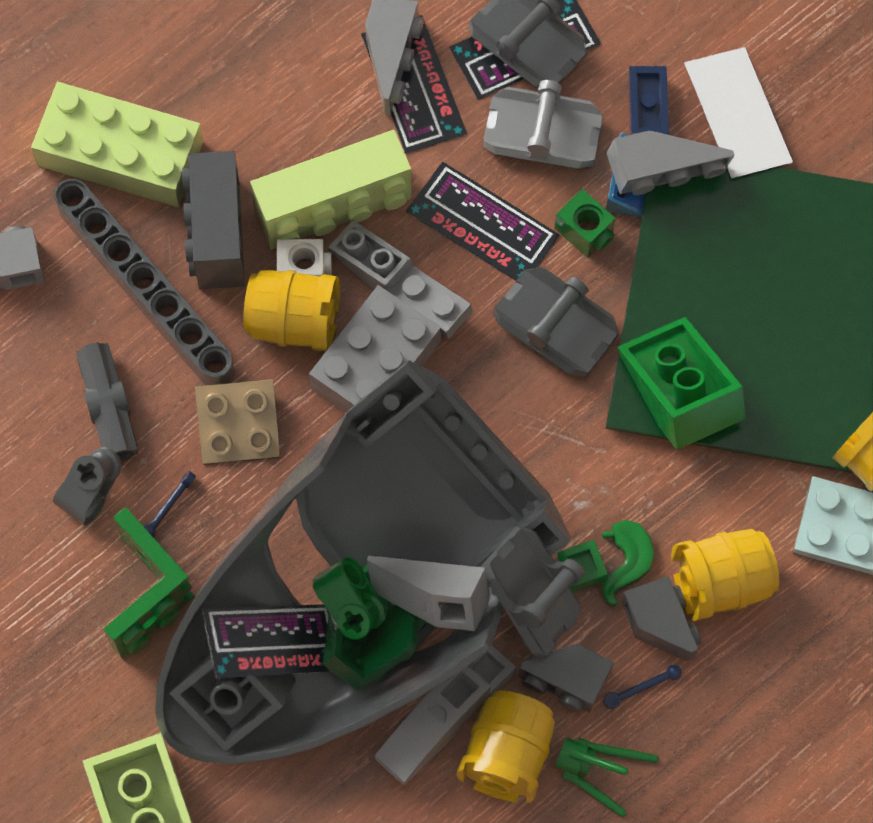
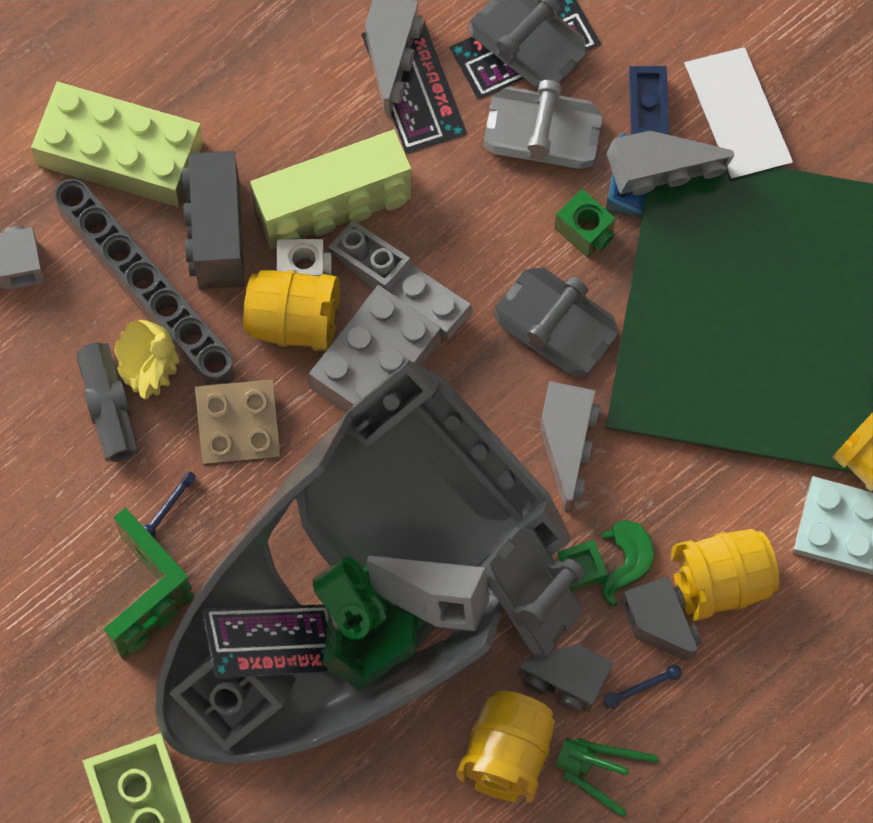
(88, 484): dark grey piece -> none
(146, 357): none -> light yellow hair
(441, 714): light grey slope -> none
(482, 222): black sticker -> none
(563, 428): none -> light grey slope
(683, 382): green slope -> none

